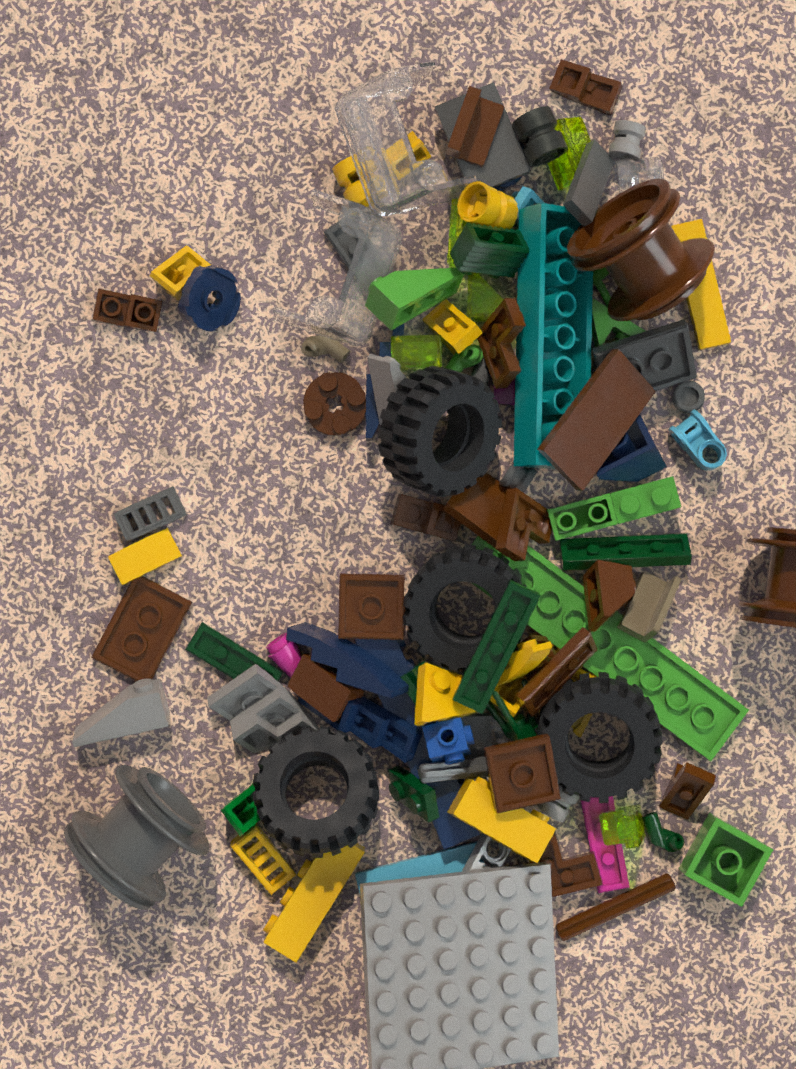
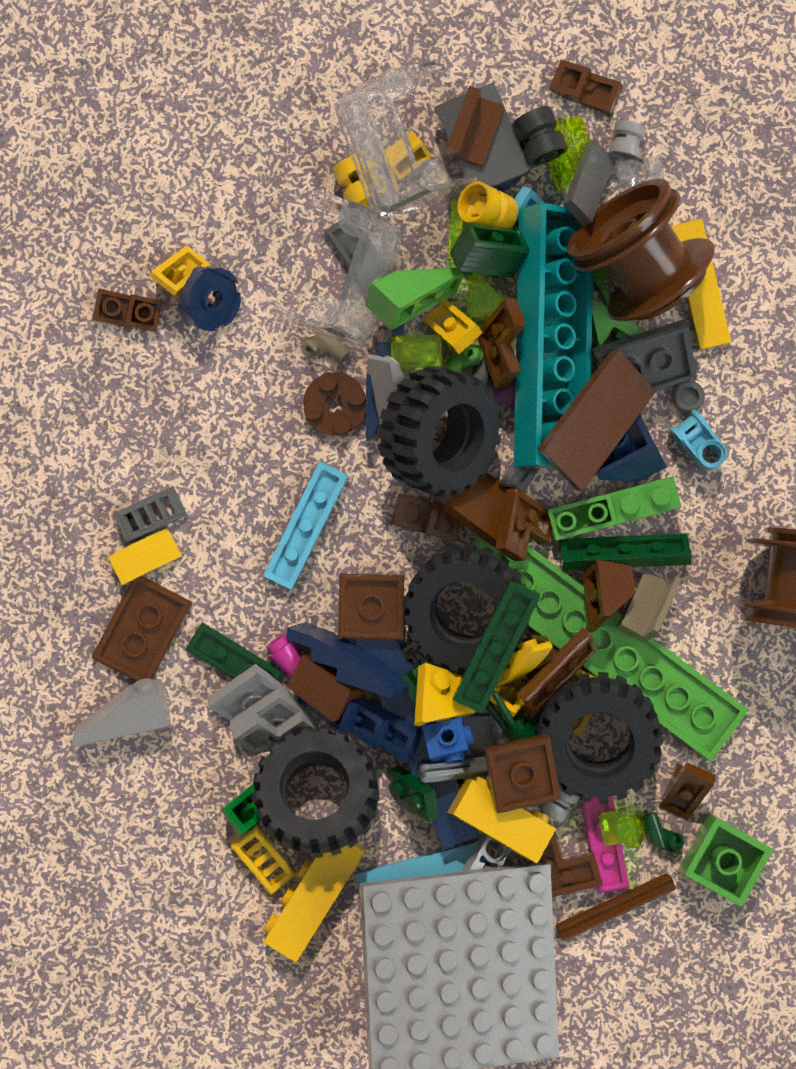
(137, 836): dark grey wheel -> none
(305, 525): none -> medium azure plate

